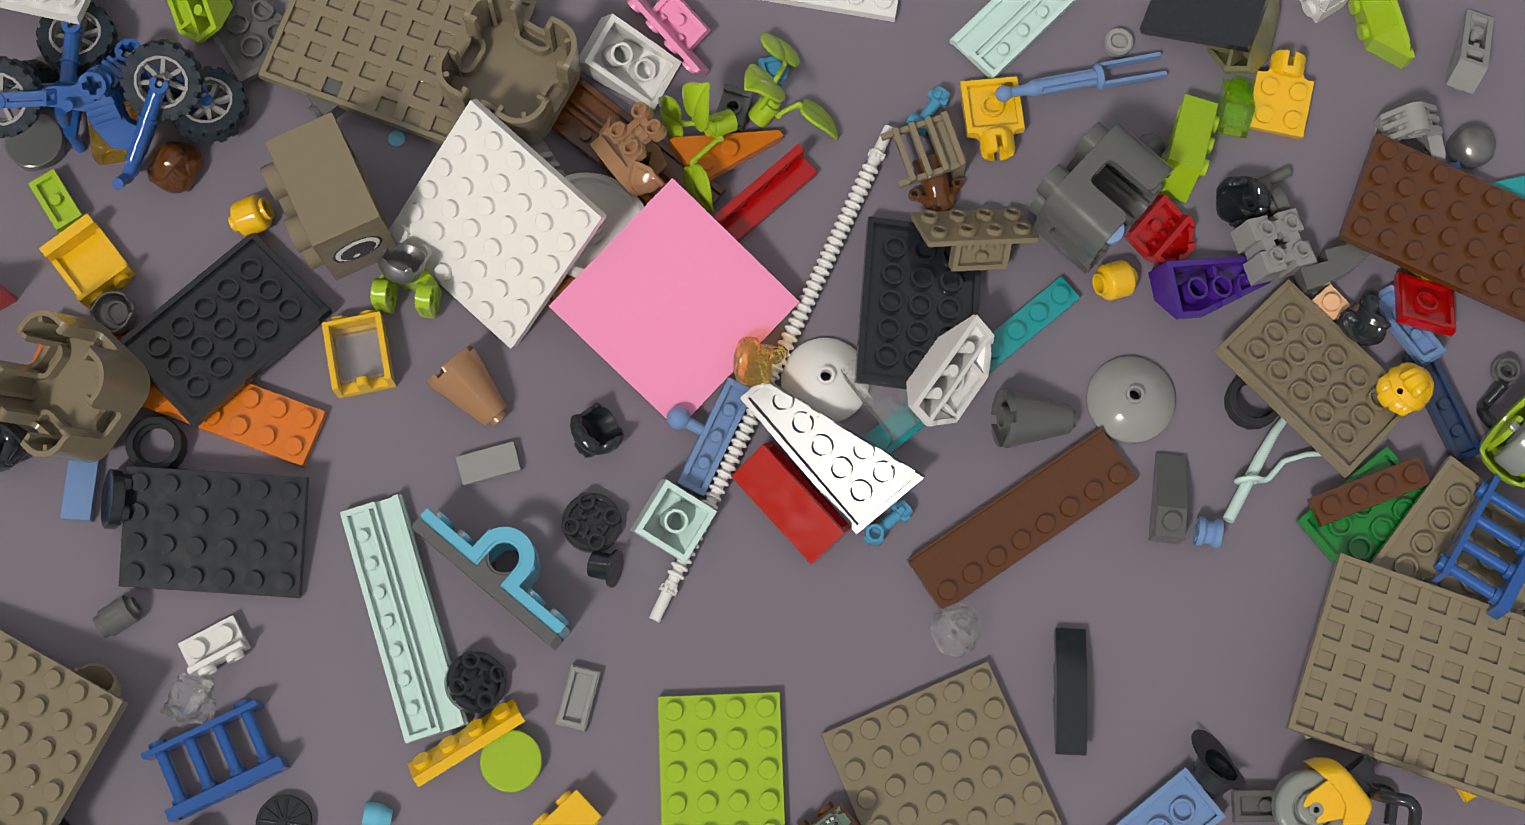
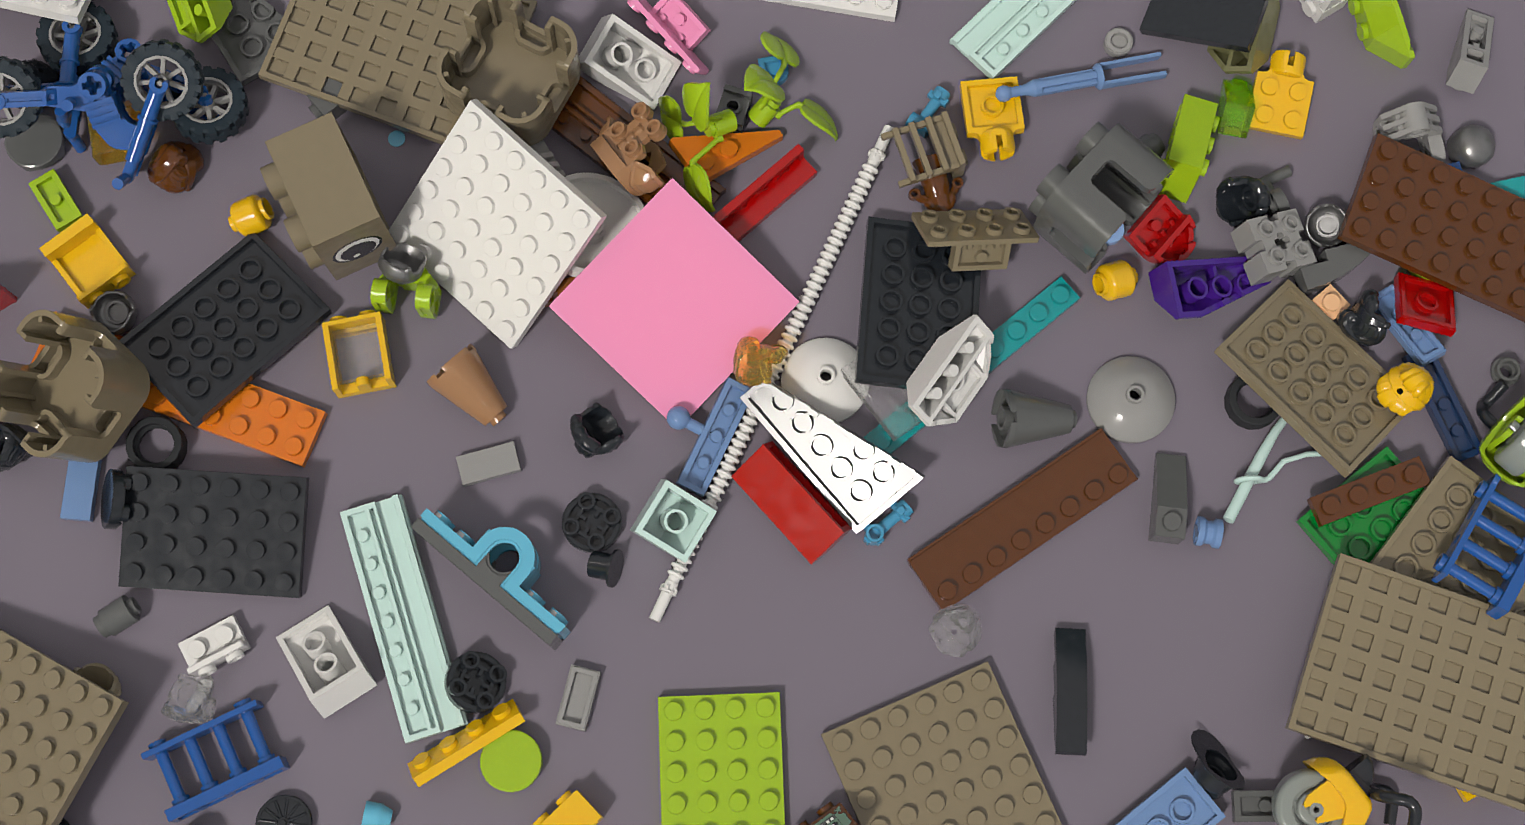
(325, 662): none -> white slope
(1324, 224): none -> flat silver hair

